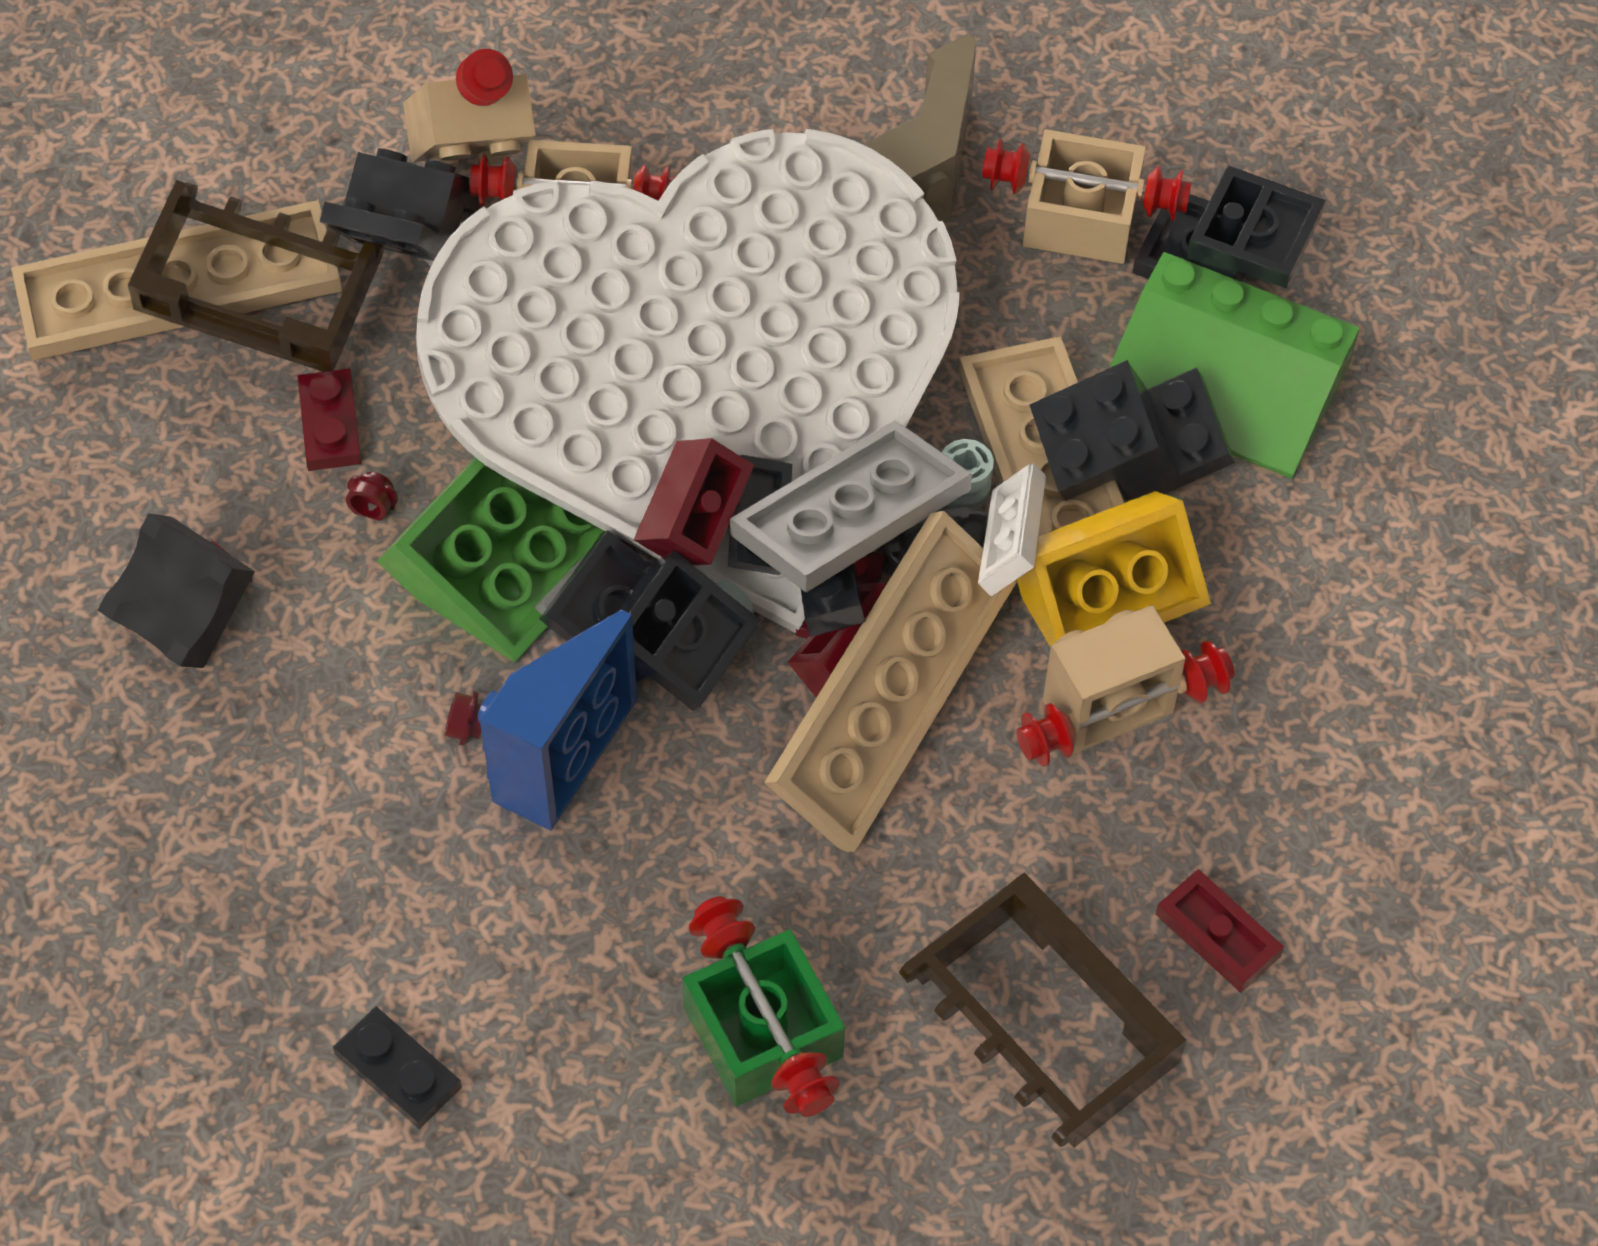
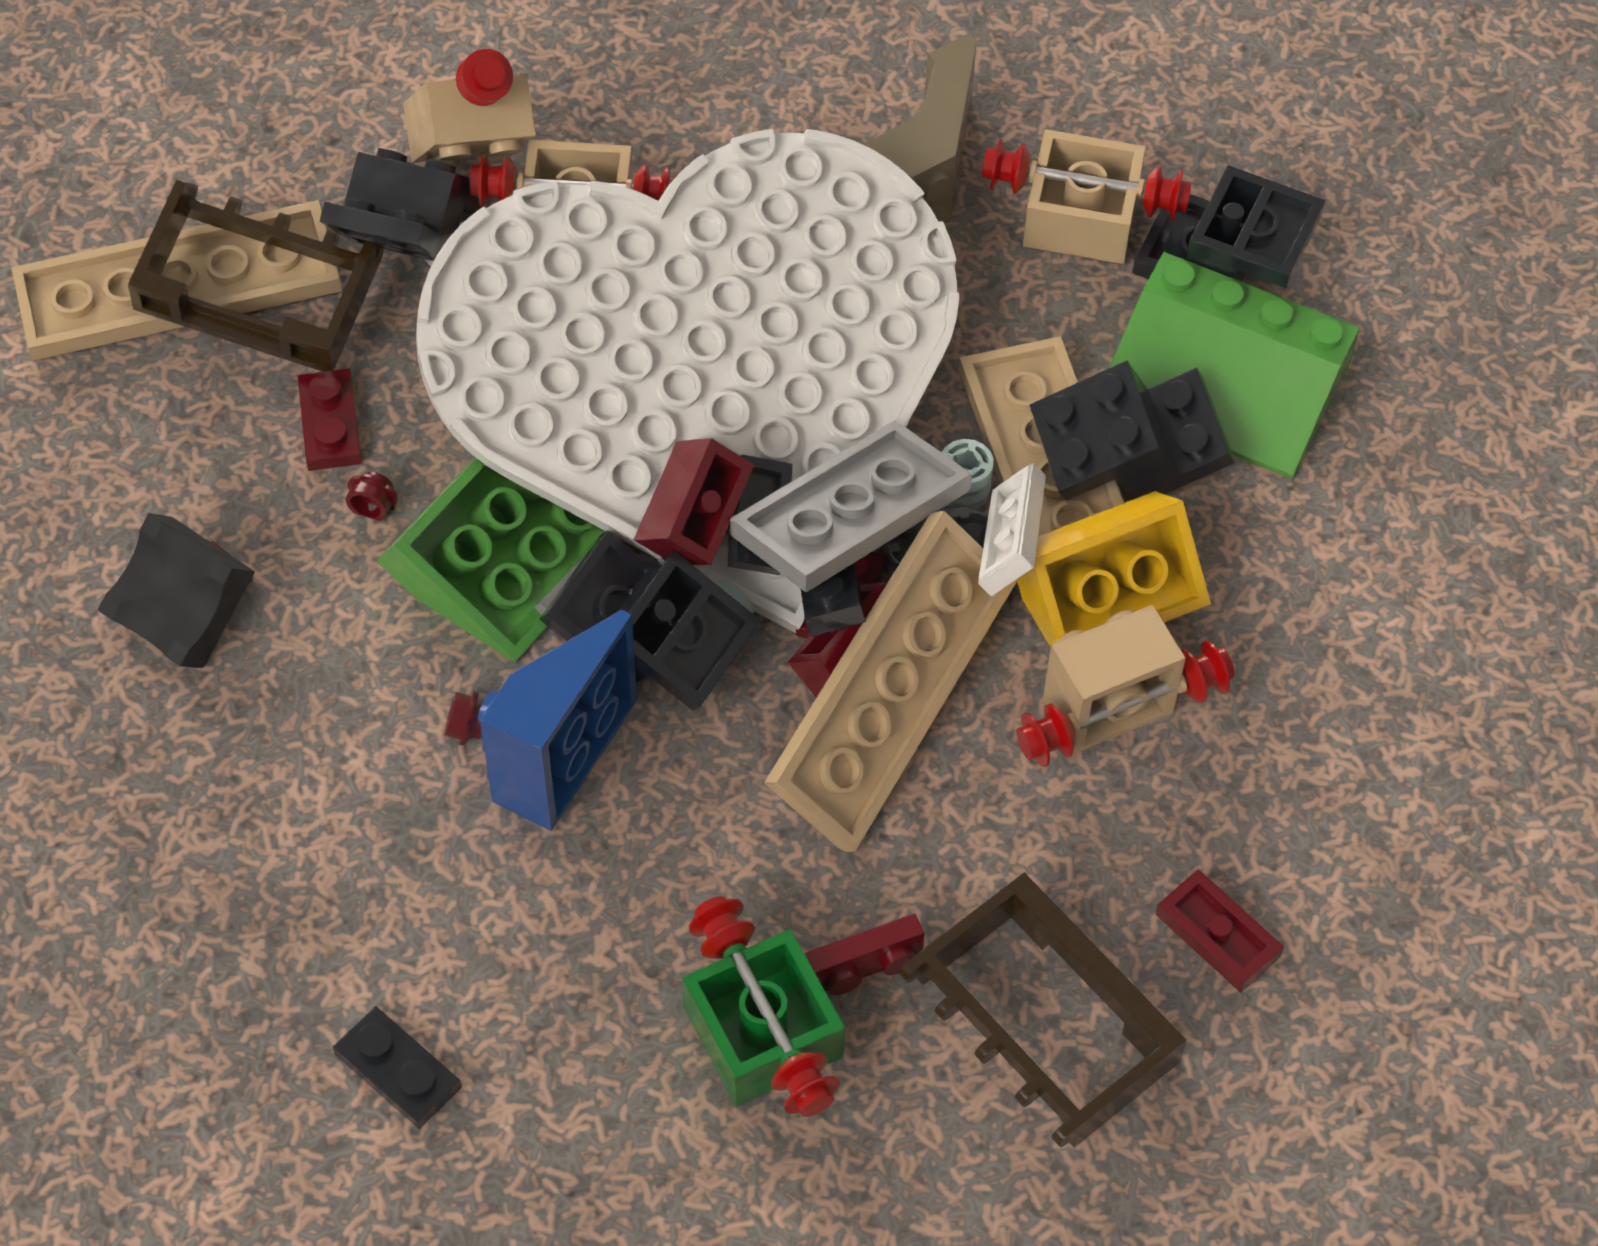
(879, 949): none -> dark red plate

